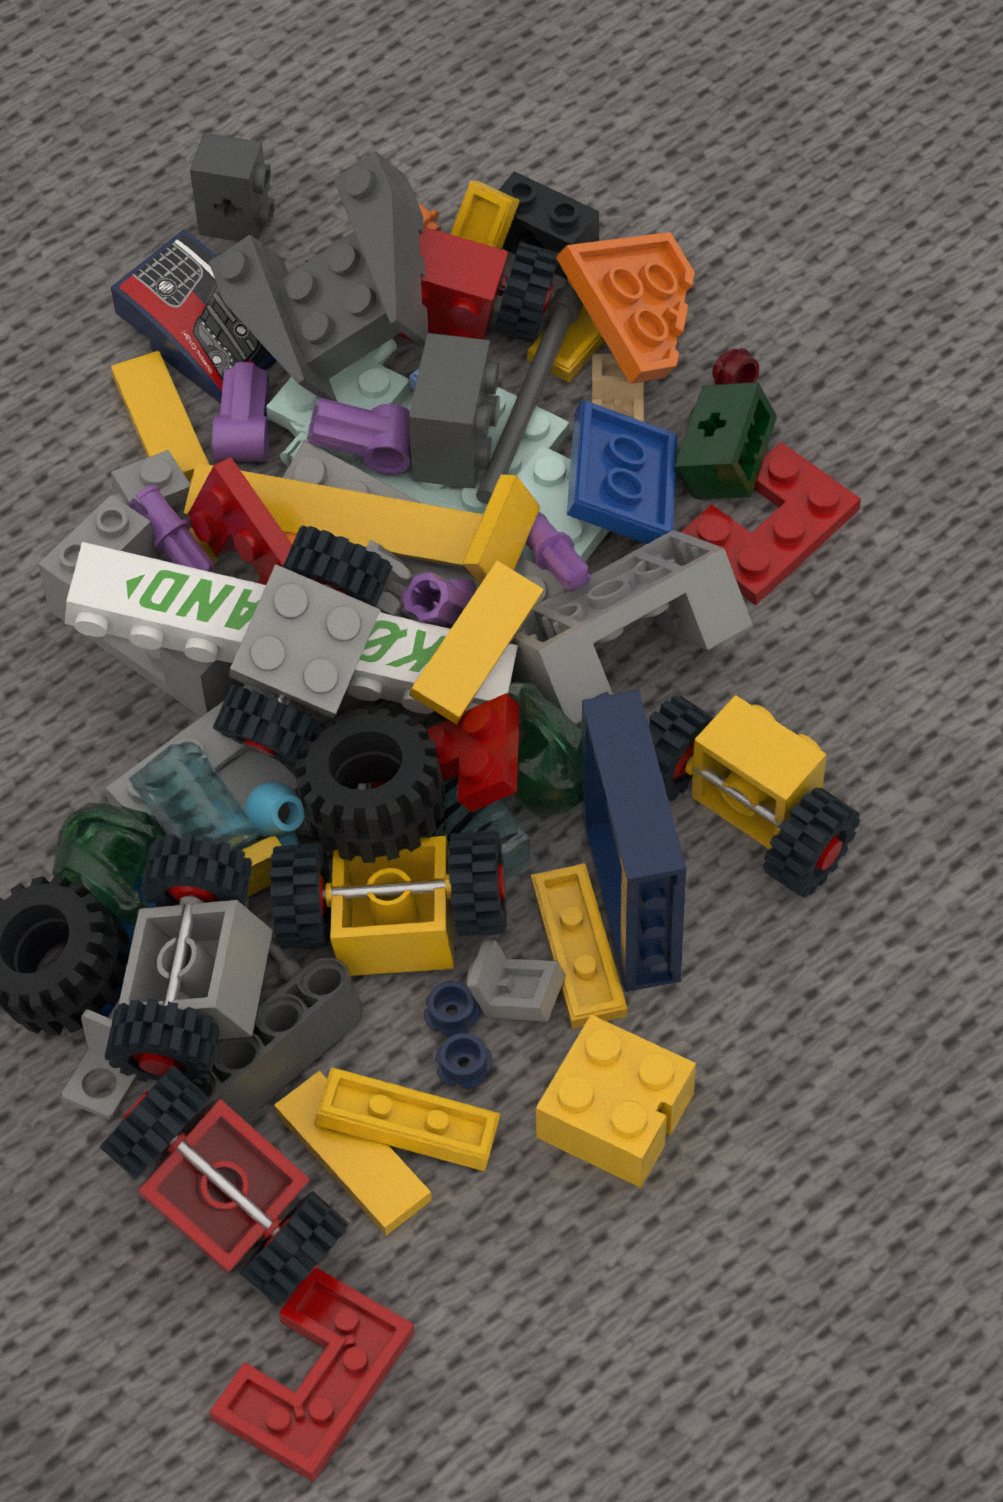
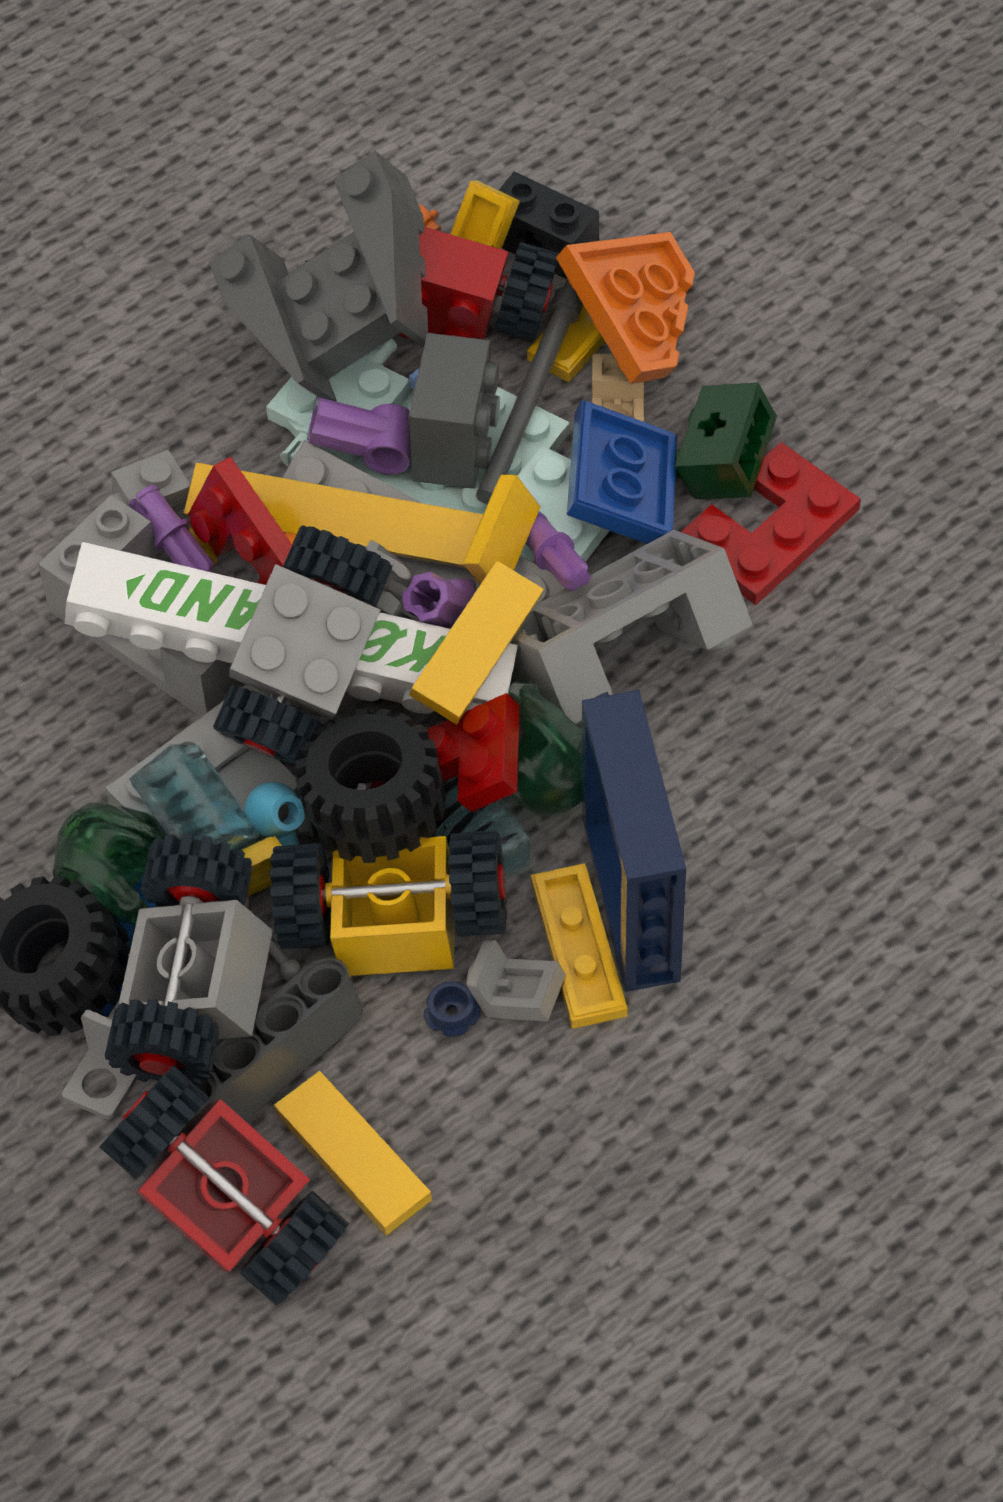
(158, 410): yellow tile -> none
(182, 313): slope -> none
(231, 188): dark grey brick -> none
(242, 425): medium lavender piece -> none
(309, 1424): red plate -> none
(407, 1119): yellow tile -> none
(463, 1047): dark blue plate -> none
(610, 1097): yellow piece -> none
(735, 368): dark red plate -> none
(759, 782): brick -> none

